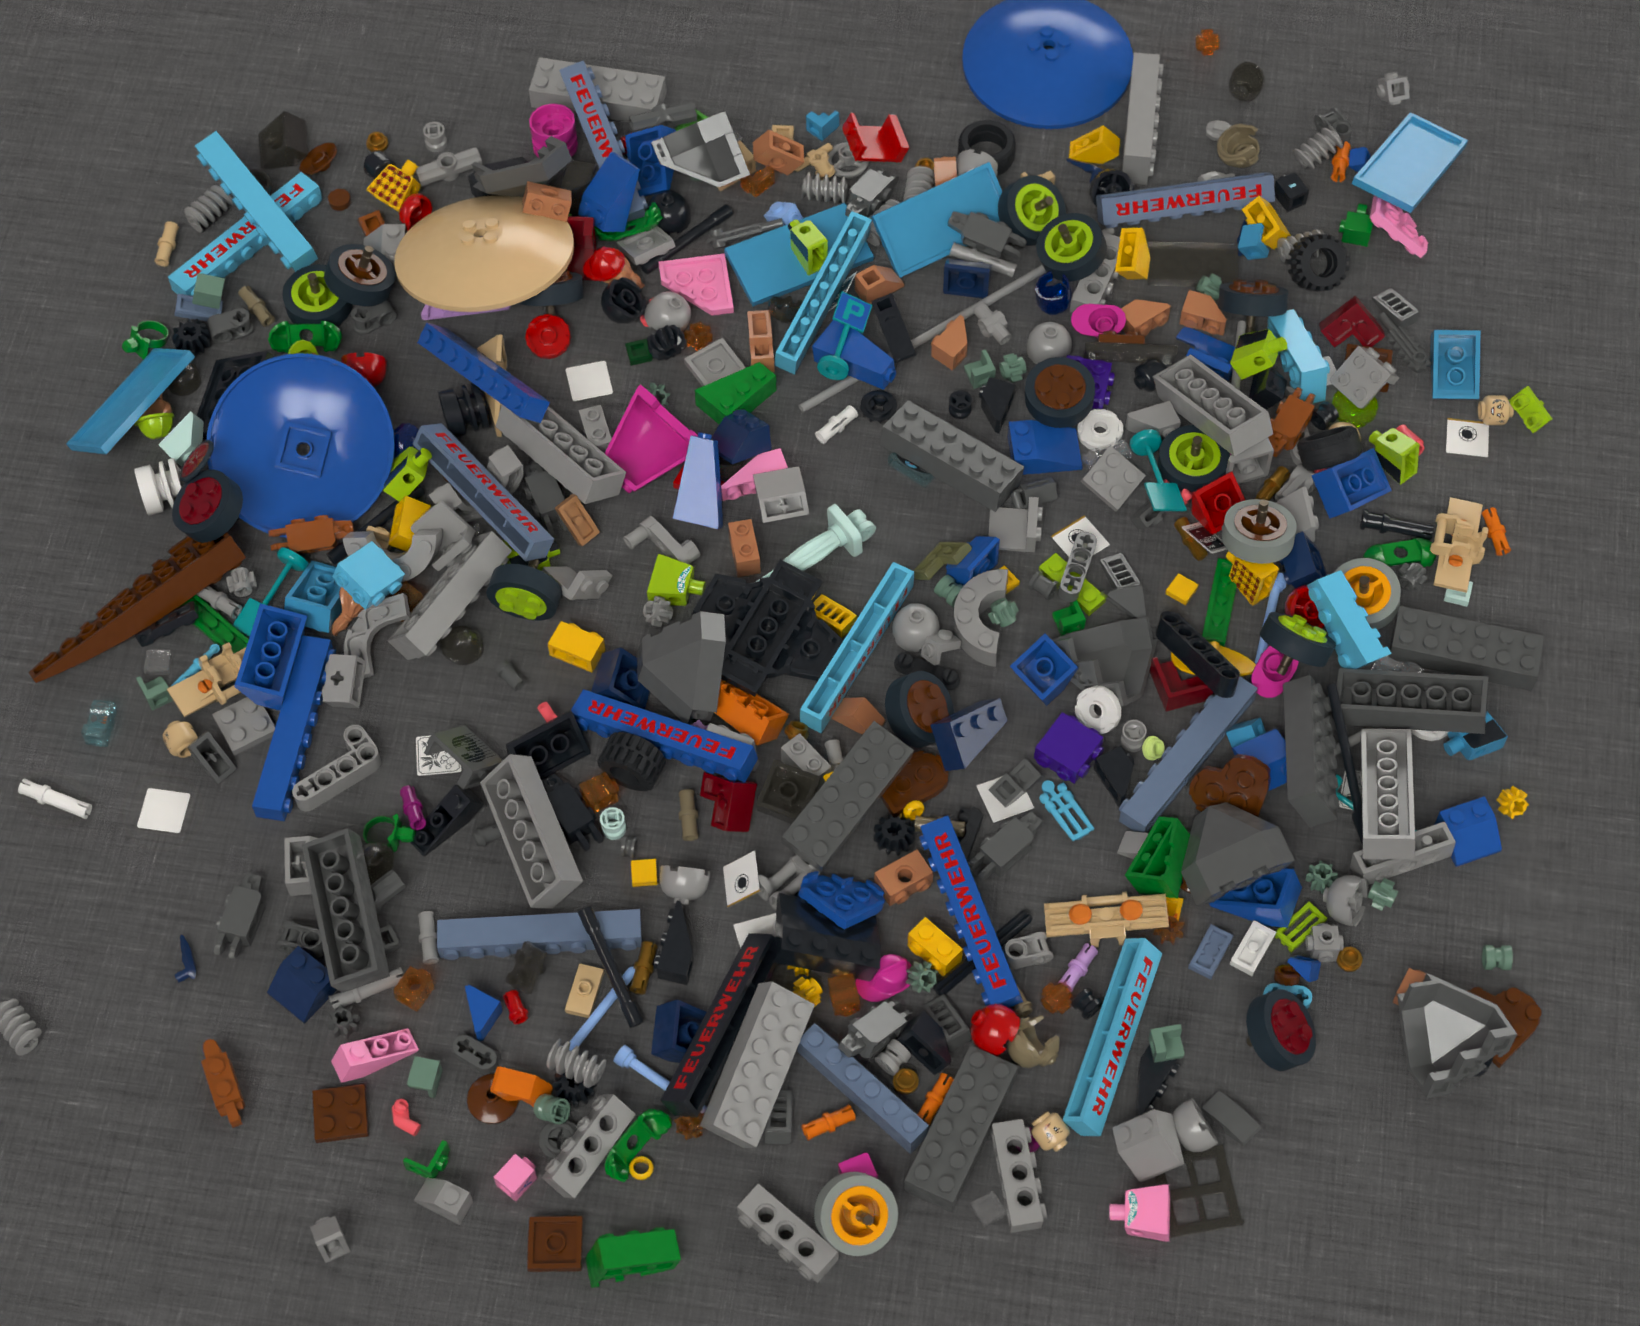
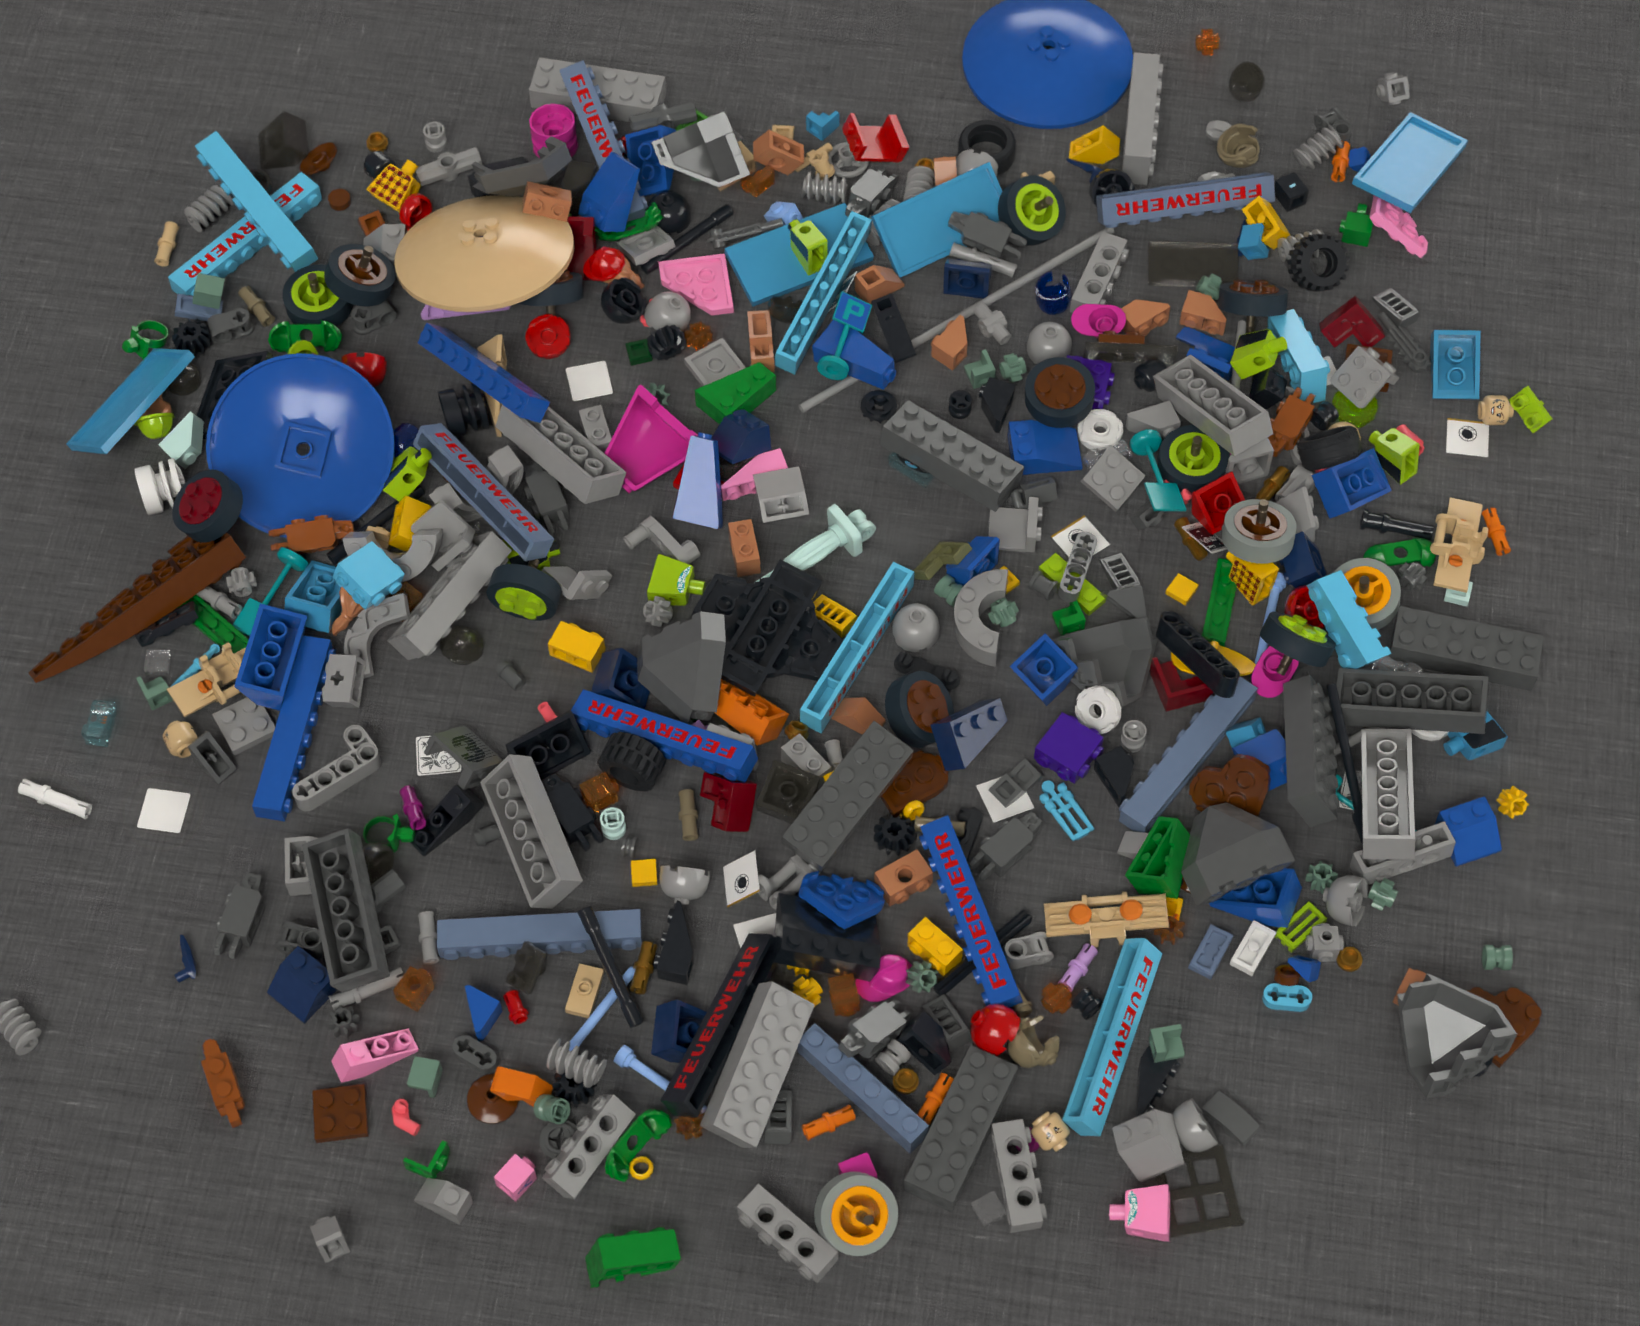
(196, 461): wheel -> none
(555, 1244): reddish brown plate -> none
(577, 520): medium nougat plate -> none
(846, 416): white pin -> none
(939, 643): light grey bracket -> none
(1071, 246): wheel -> none
(1133, 254): yellow slope -> none
(1153, 748): yellowish green plate -> none
(1280, 1030): black wheel -> none

